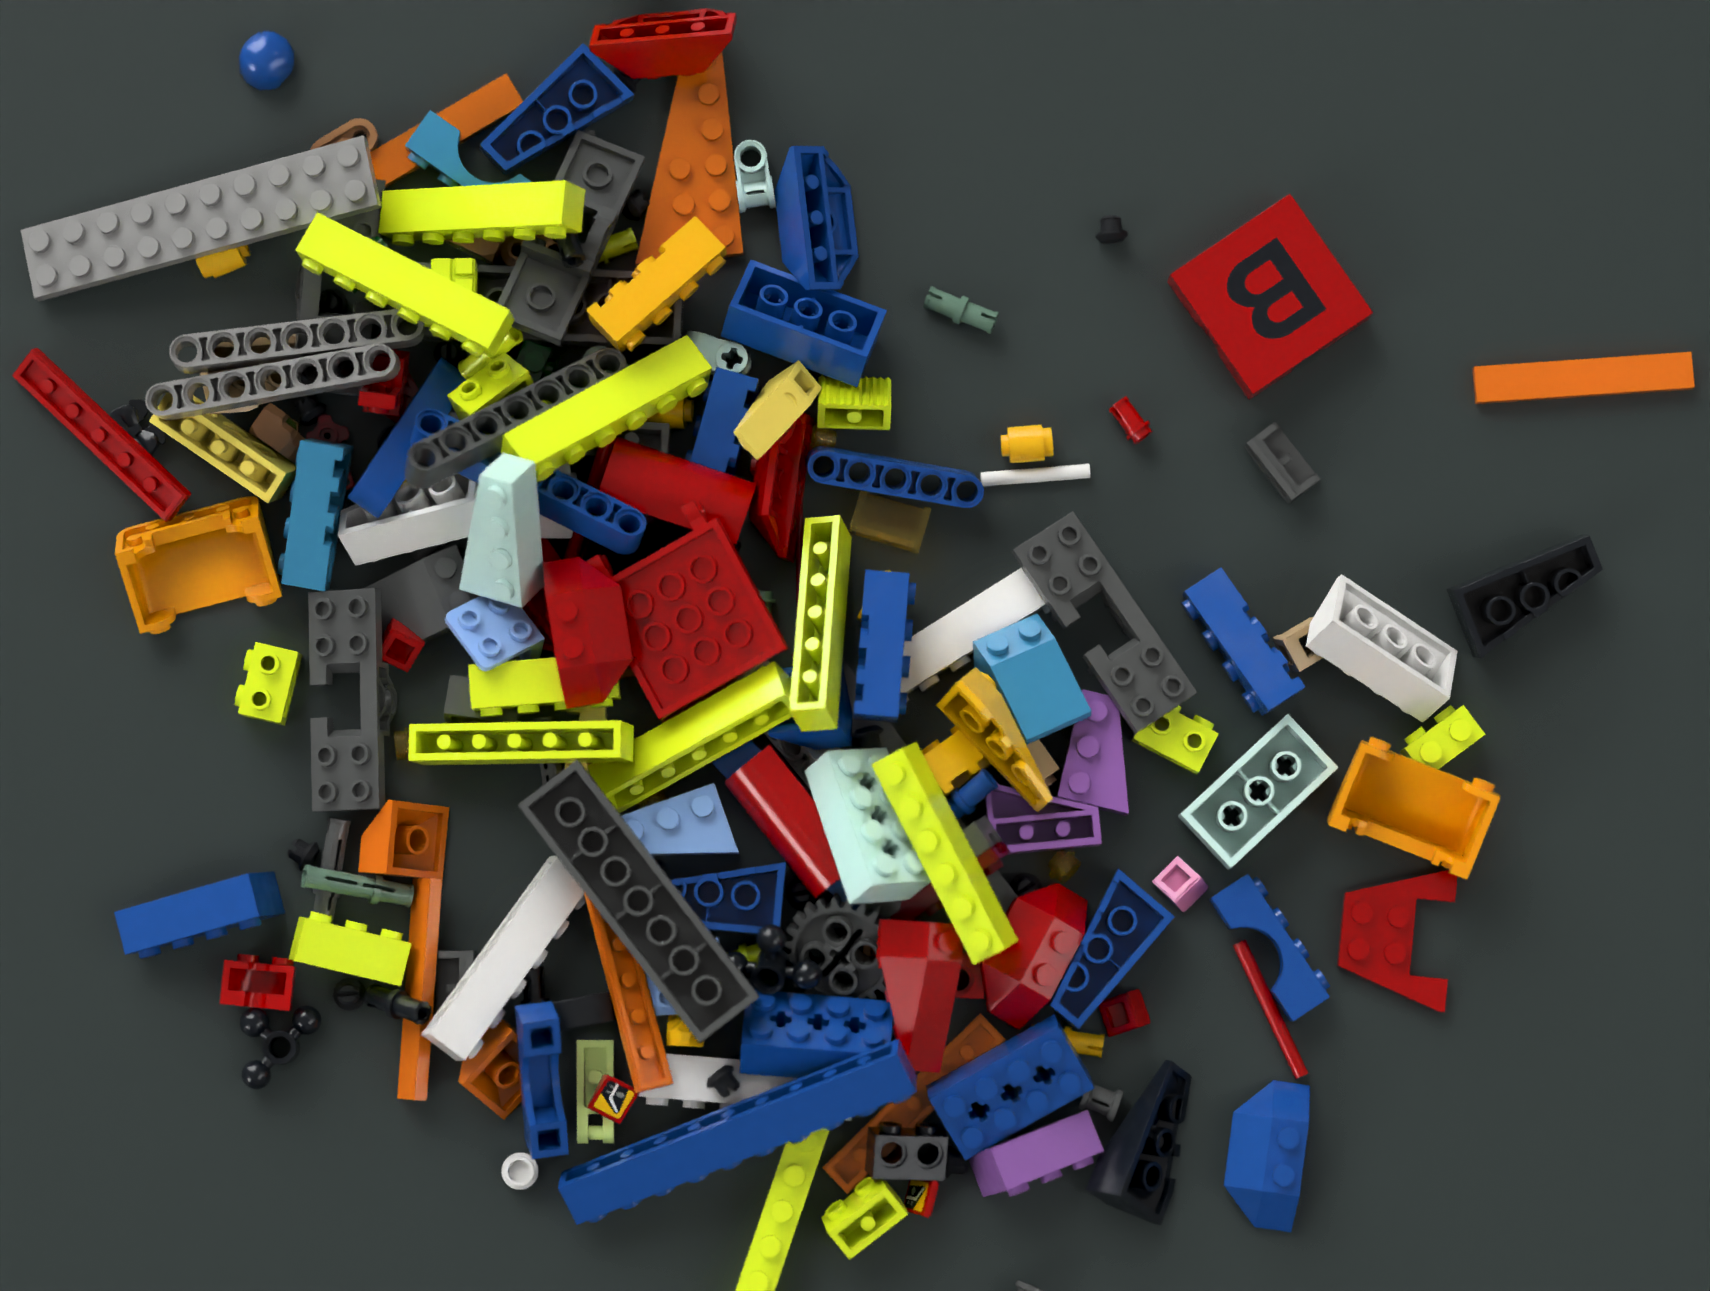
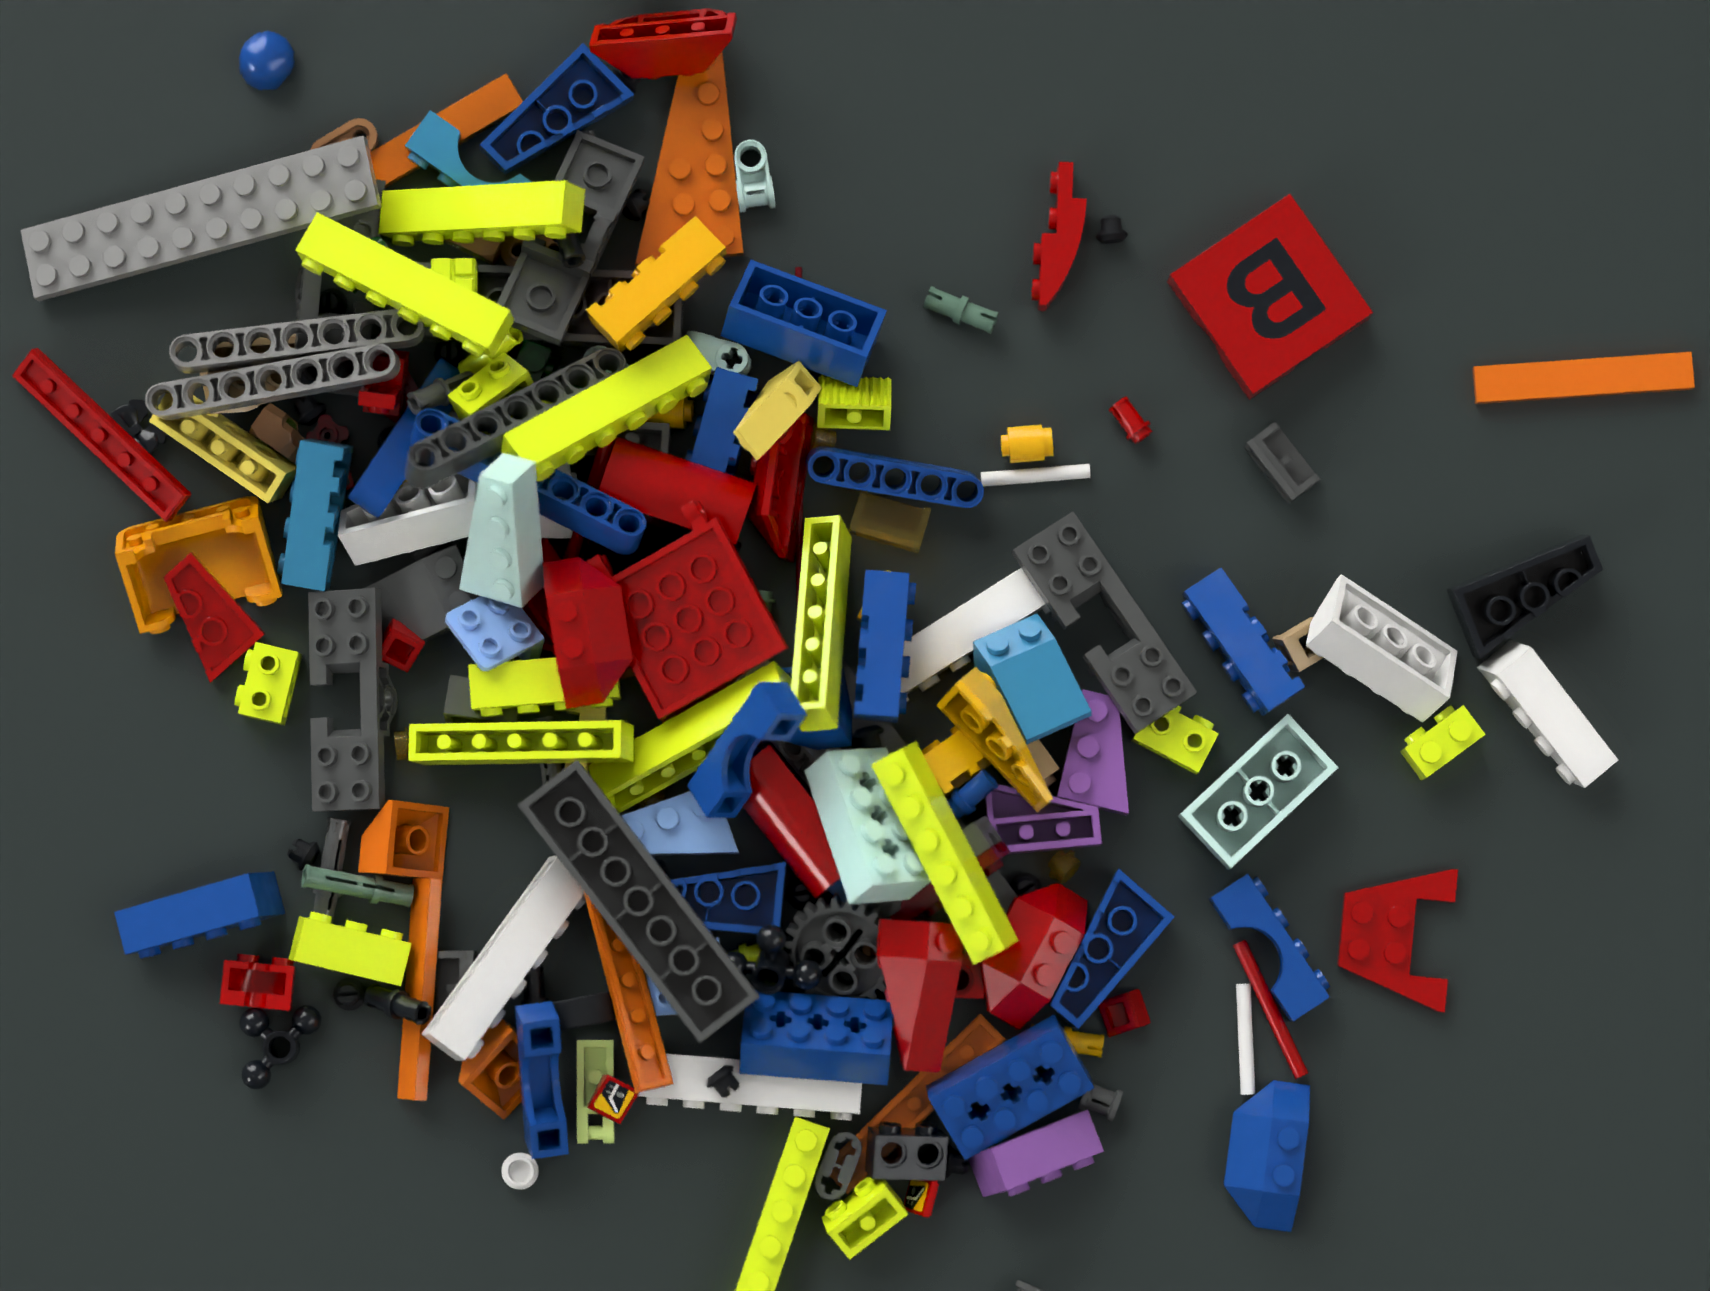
(212, 616): none -> red wing
(223, 262): yellow brick -> none
(435, 393): none -> dark grey axle
(619, 244): neon yellow pin -> none
(679, 1034): yellow rock -> none
(724, 776): none -> blue arch
(738, 1132): blue brick -> none
(815, 219): blue wedge -> none
(829, 1162): none -> dark grey beam
(1058, 249): none -> red slope
(1139, 1156): black wedge -> none
(1180, 884): bright pink slope -> none
(1245, 1039): none -> white bar
(1414, 807): light orange windscreen -> none
(1548, 713): none -> white wedge

